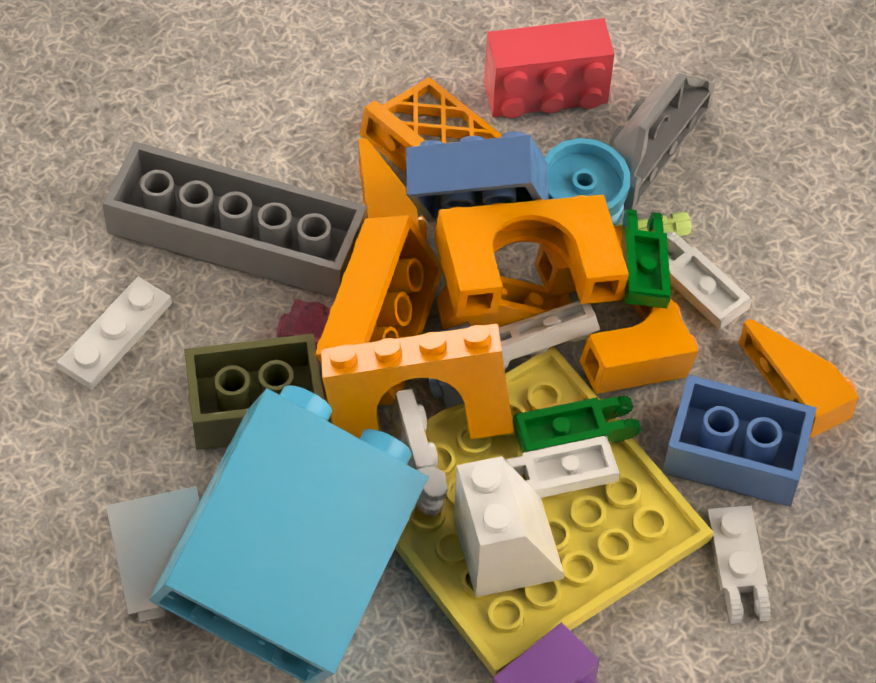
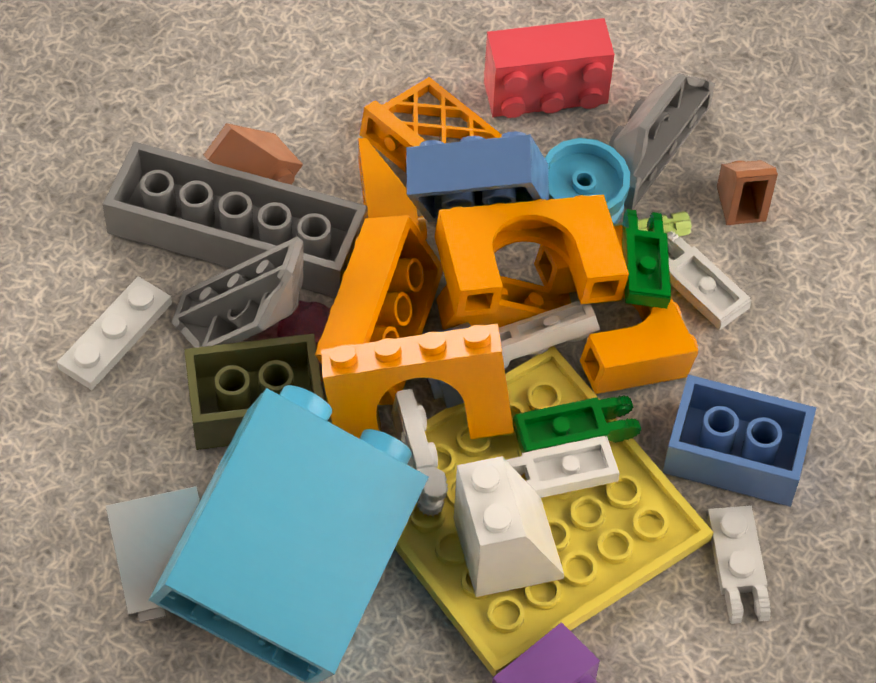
(243, 298): none -> light grey wedge
(254, 153): none -> nougat slope
(746, 191): none -> nougat slope
(800, 376): light orange slope -> none

